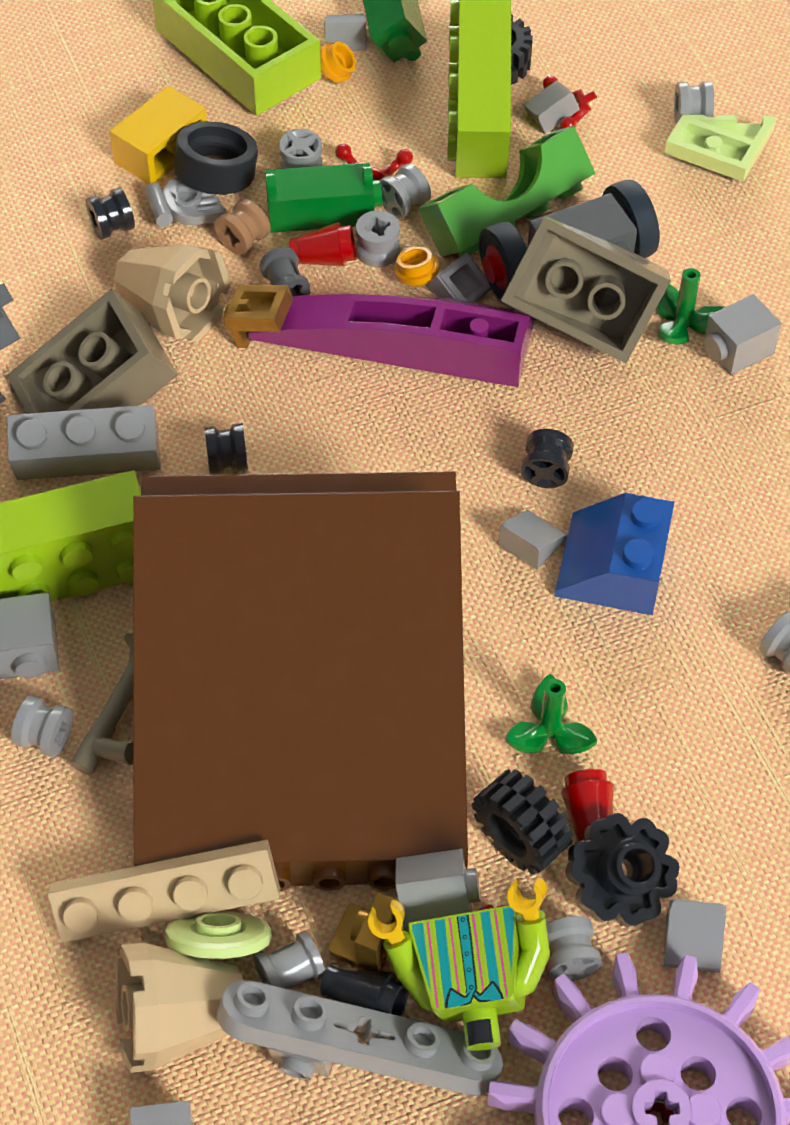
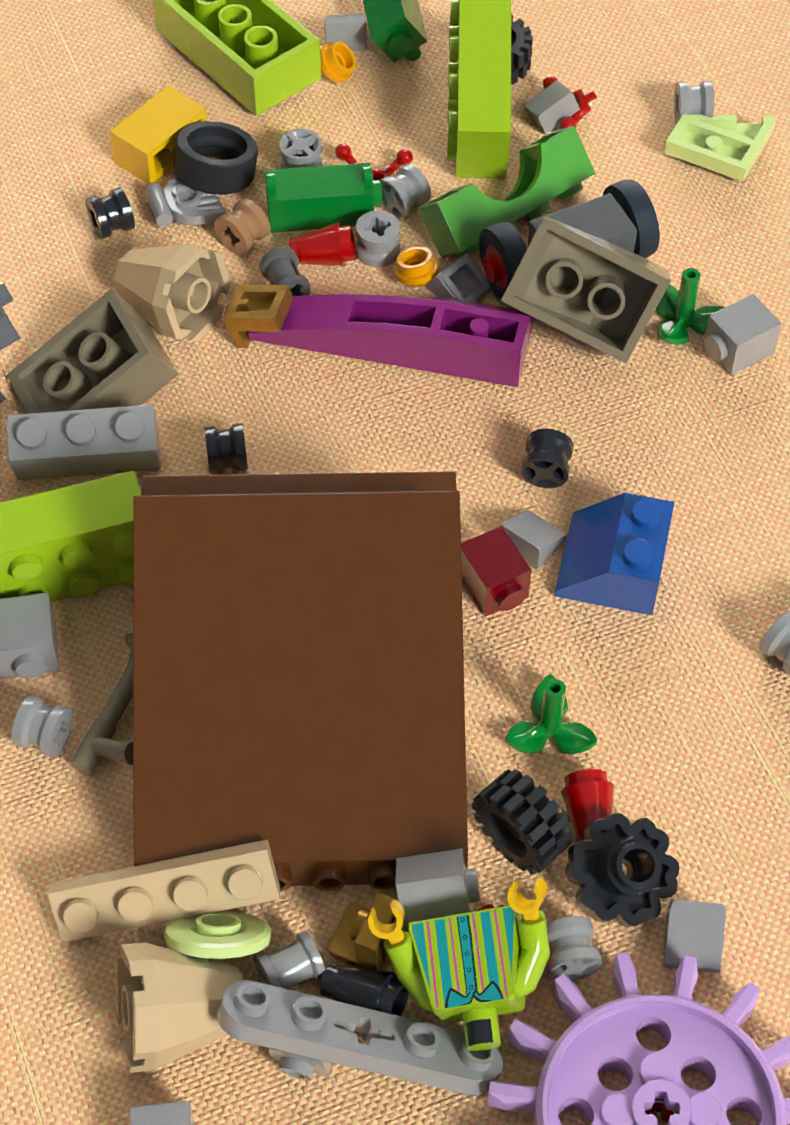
(495, 571): none -> dark red brick

